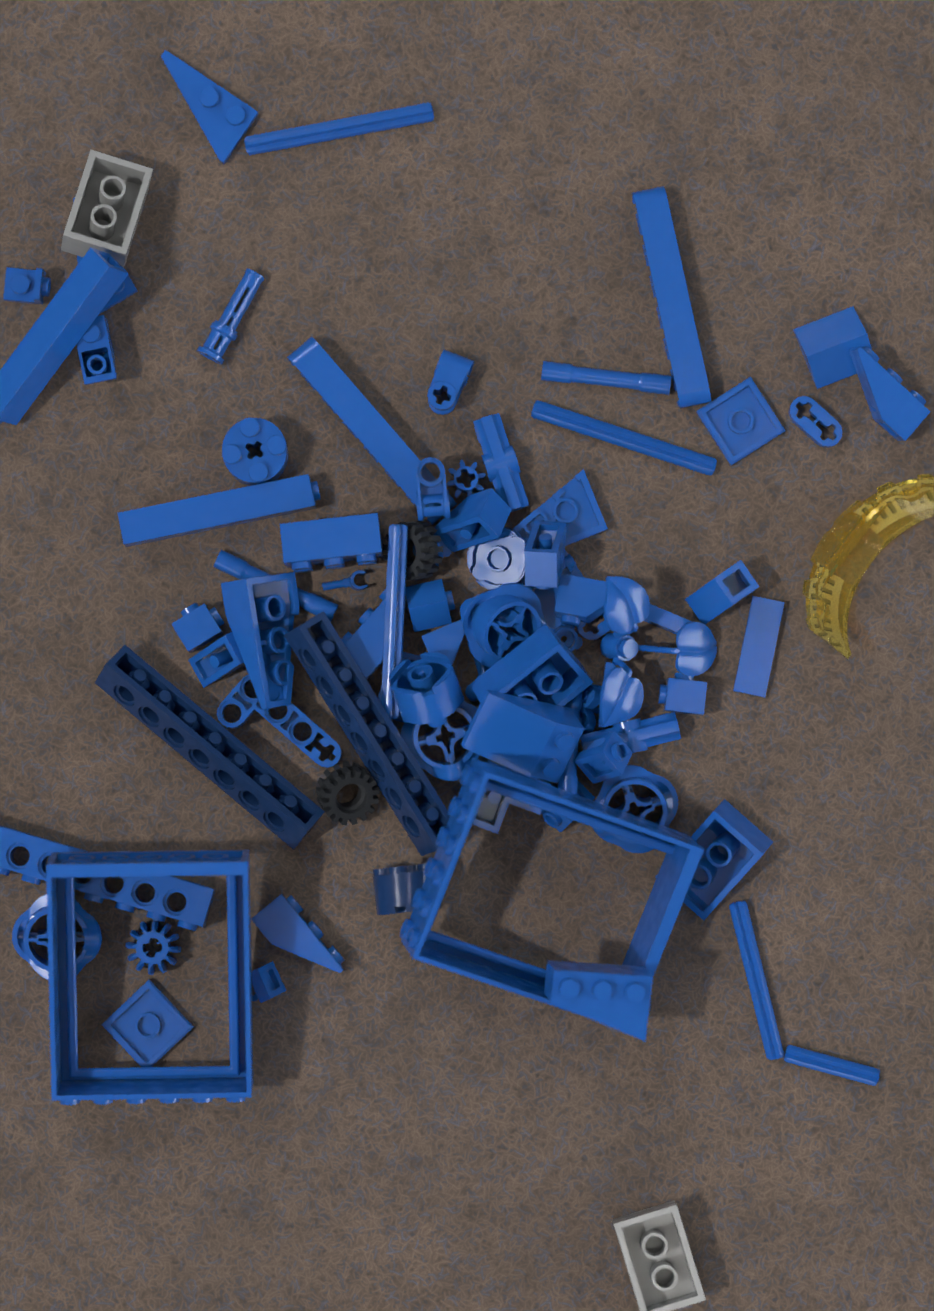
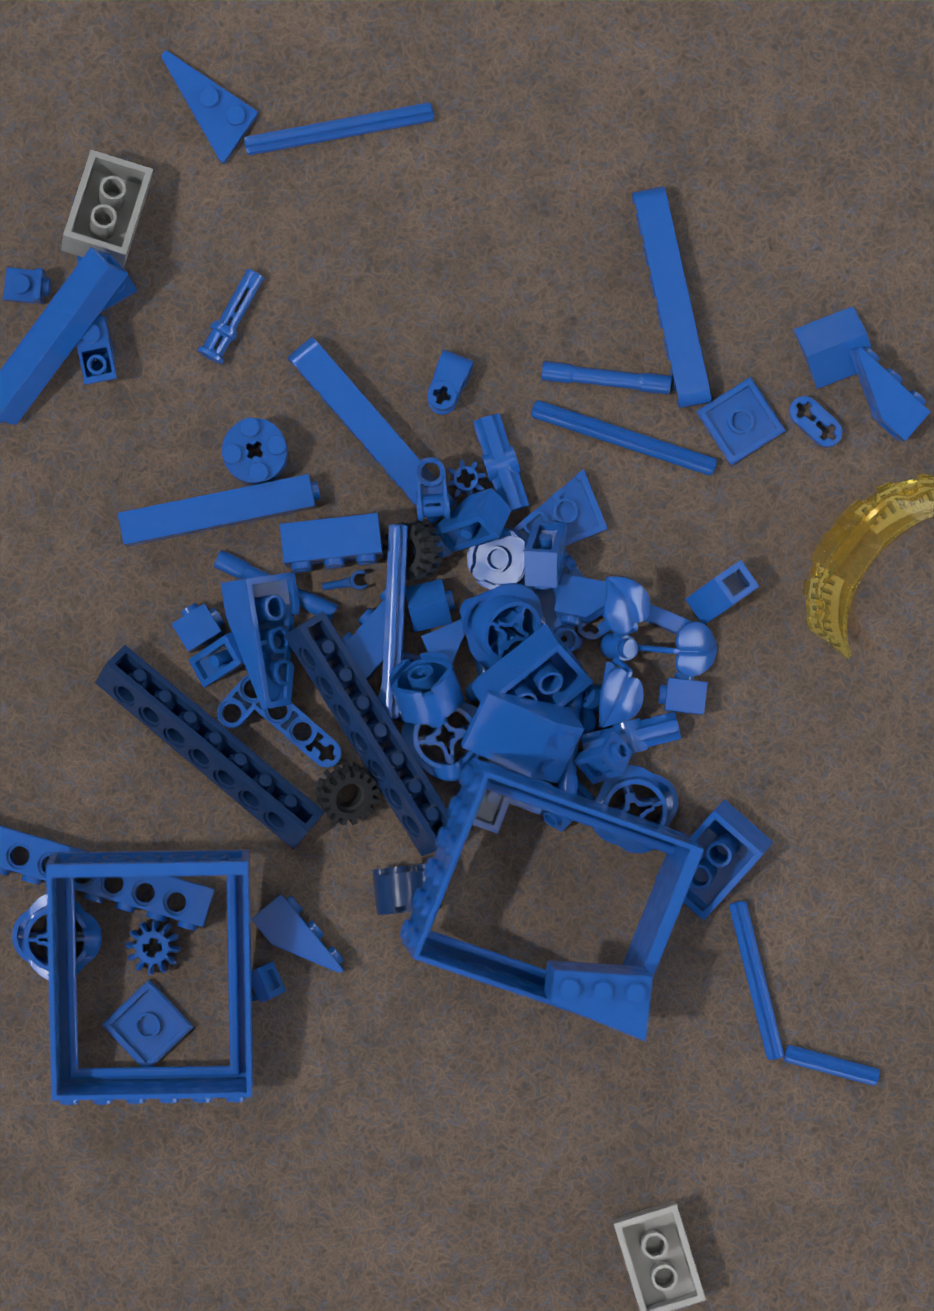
(758, 646): blue tile -> none

